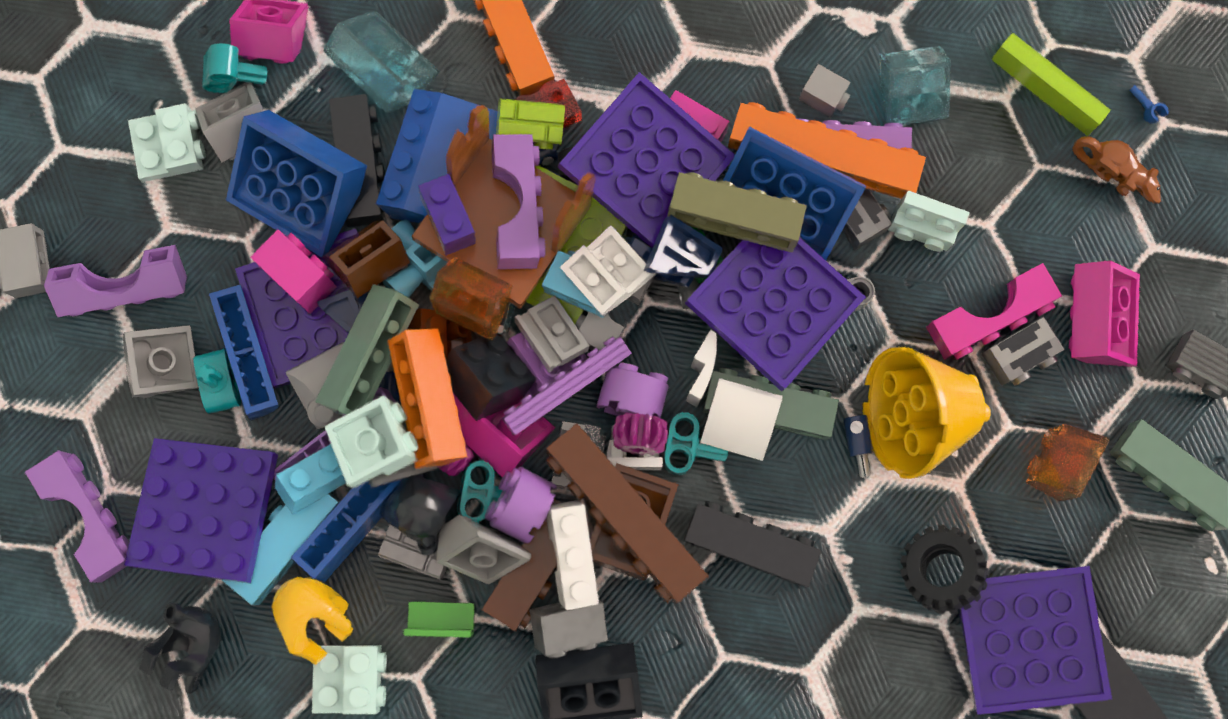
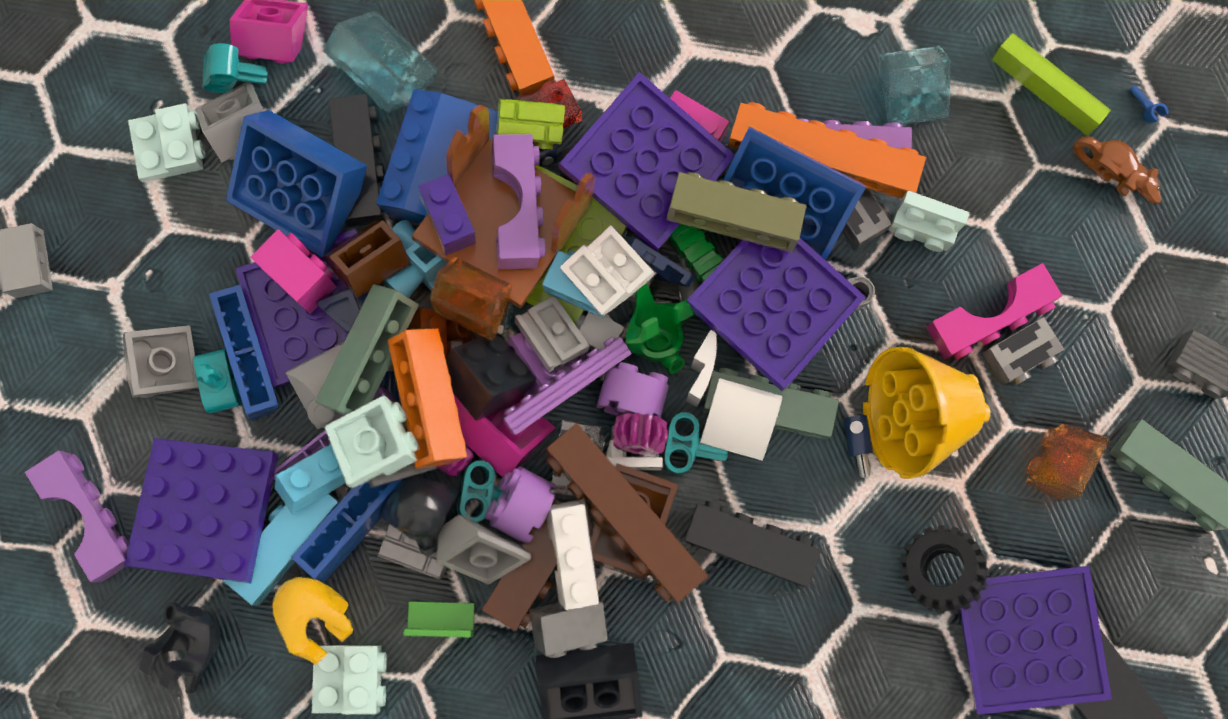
(78, 290): medium lavender arch -> none
(657, 329): none -> green piece
(682, 251): dark blue wing -> none
(825, 91): light grey brick -> none
(1105, 314): dark pink slope -> none

